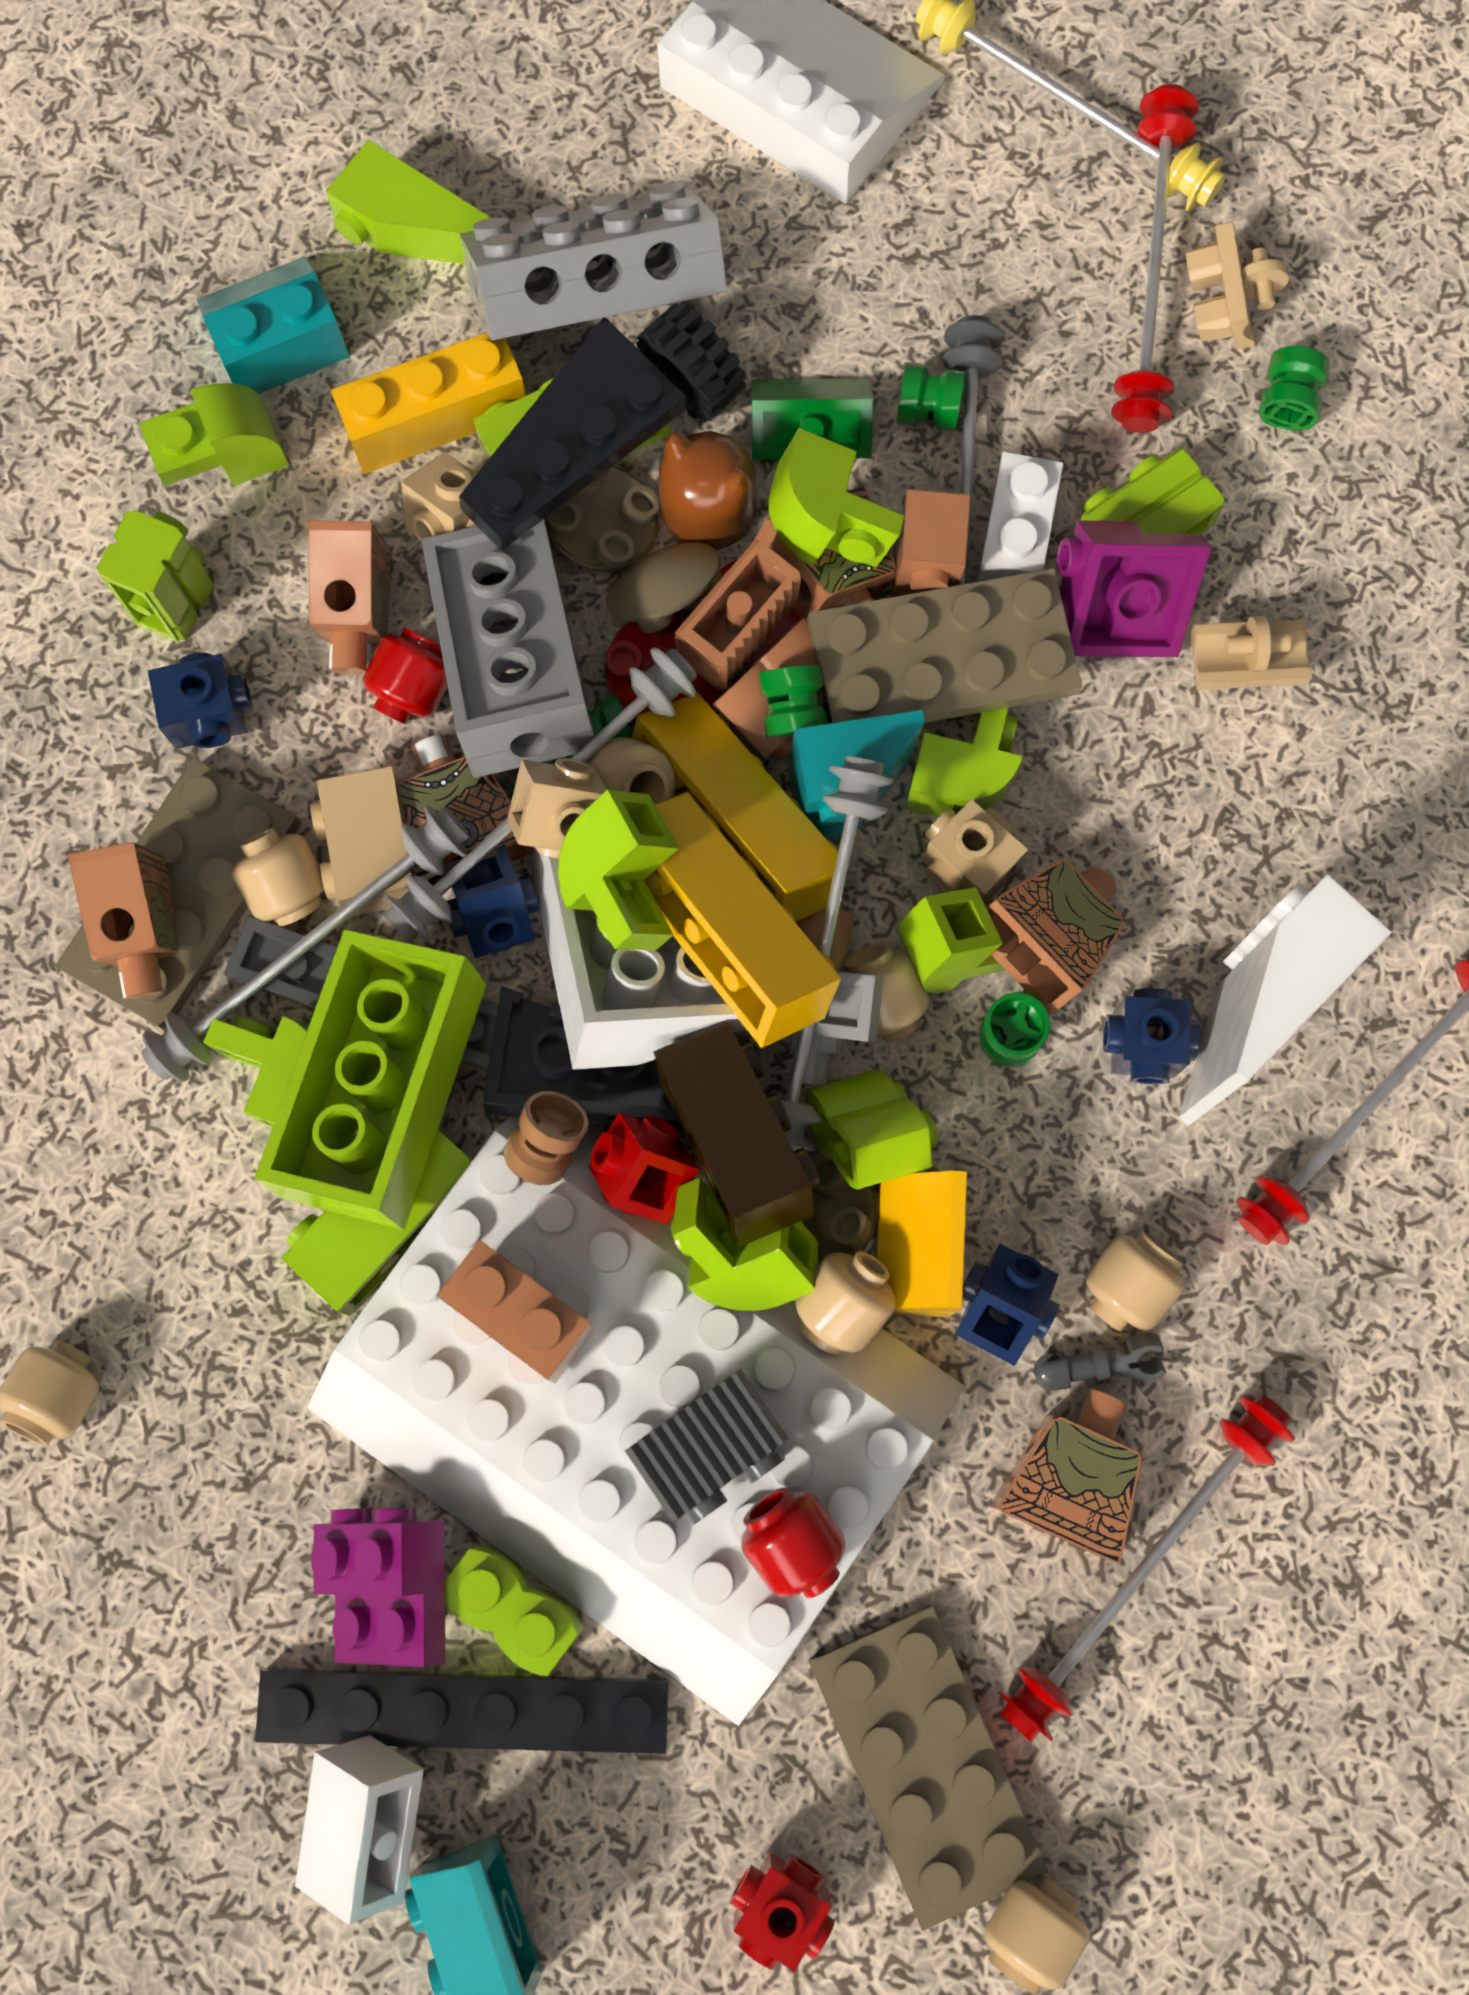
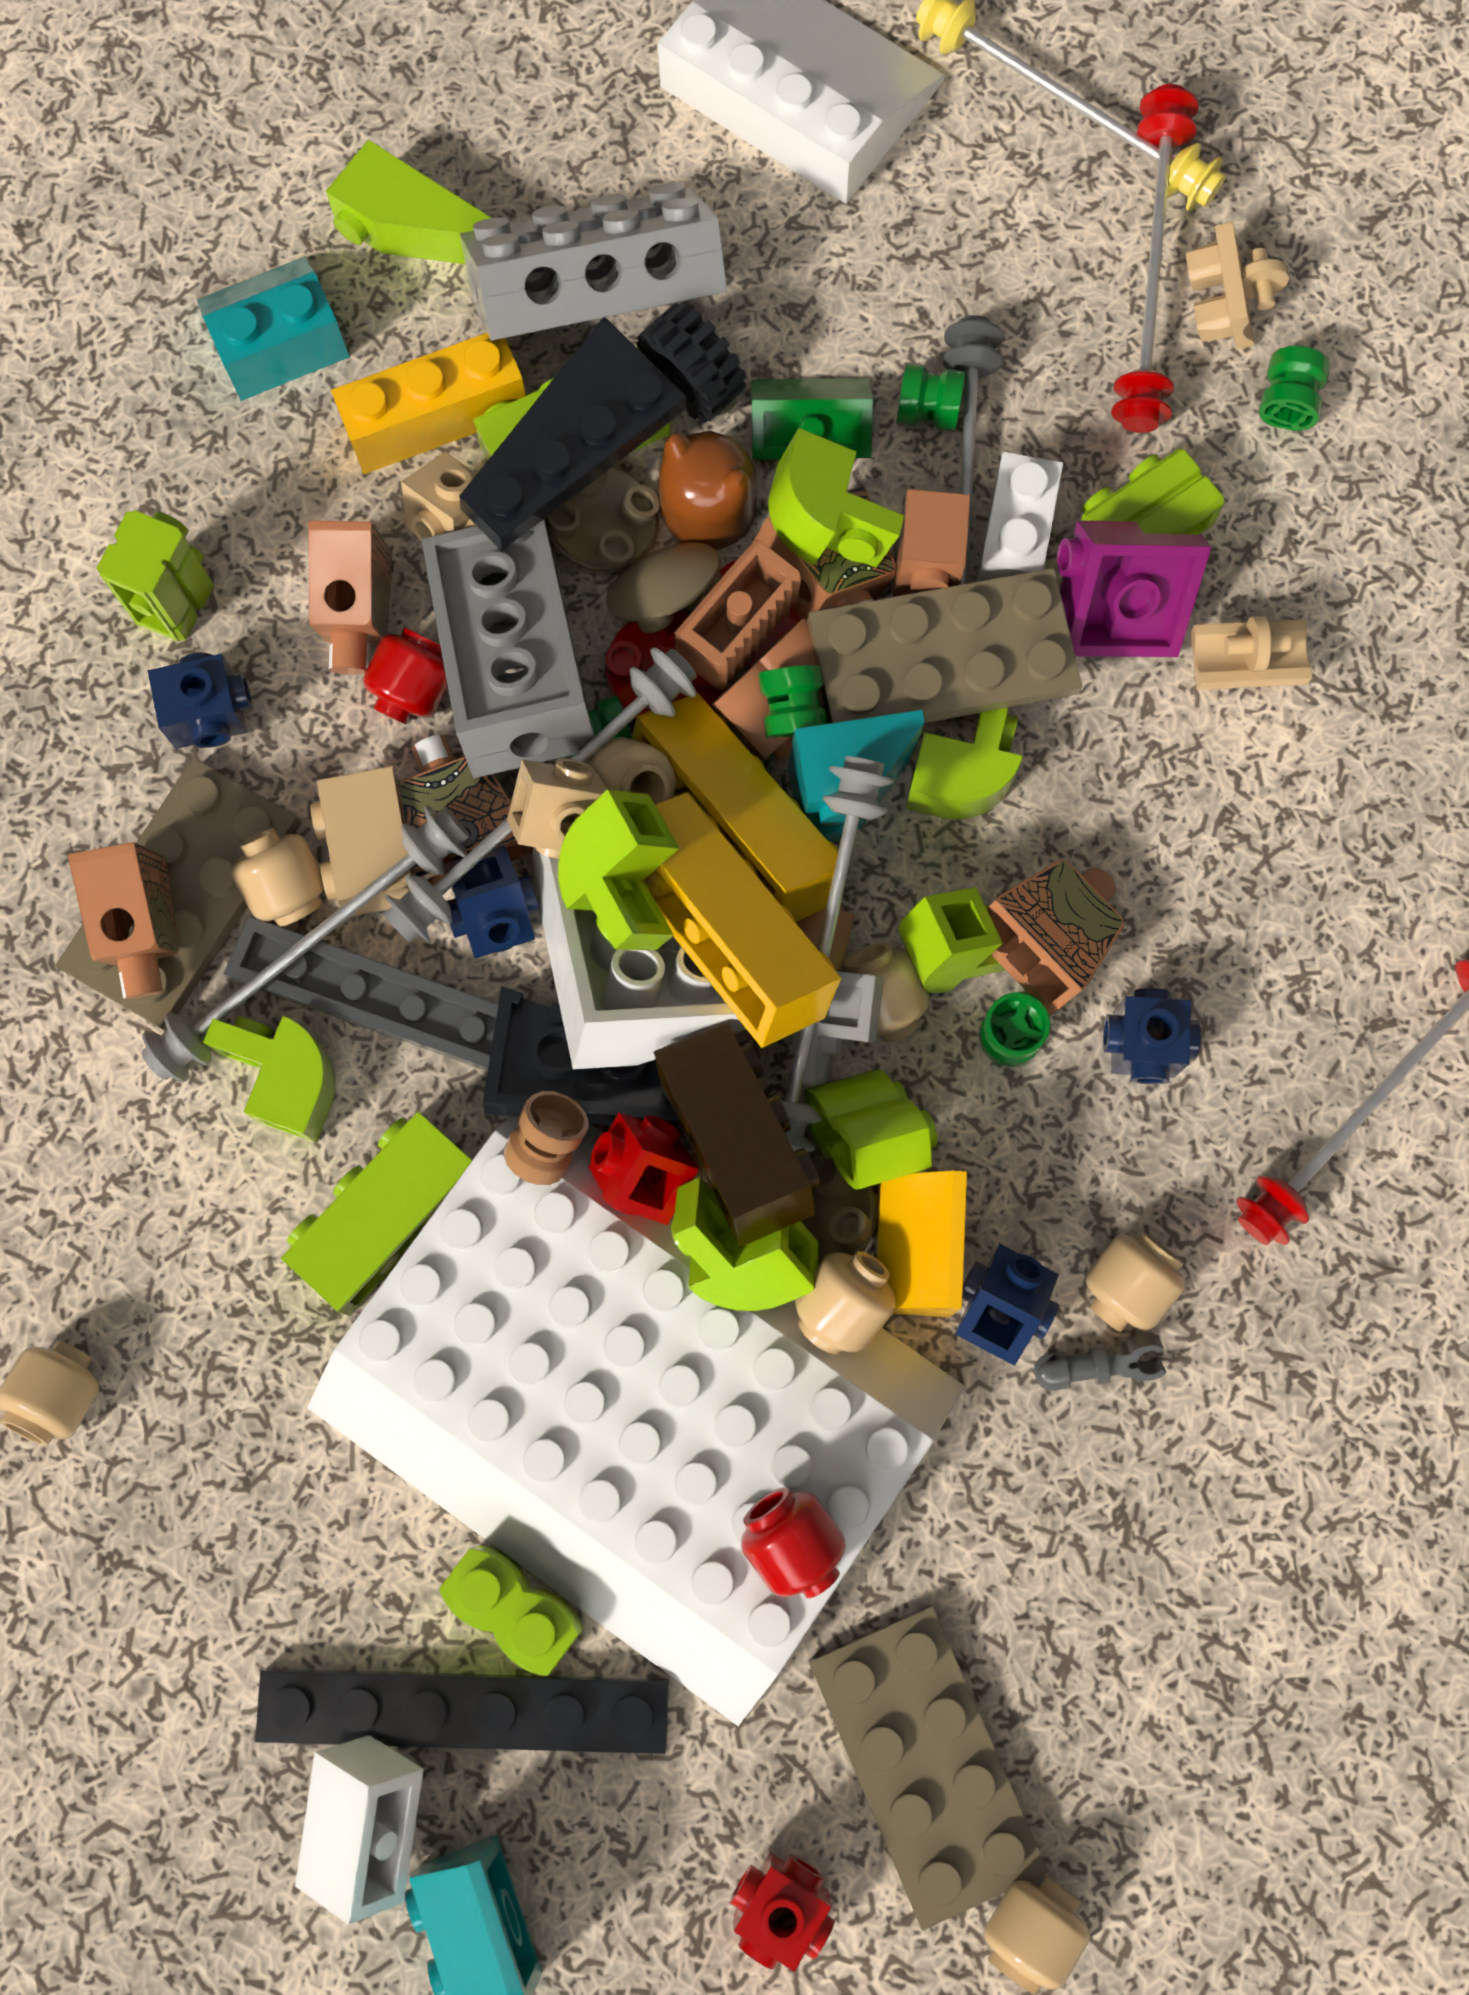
(221, 428): lime brick -> none
(372, 1079): lime brick -> none
(384, 1585): magenta plate -> none
(516, 1312): nougat brick -> none
(708, 1447): dark grey brick -> none
(972, 850): tan brick -> none
(1077, 1479): torso -> none
(1250, 1439): axle -> none
(1276, 986): white slope -> none

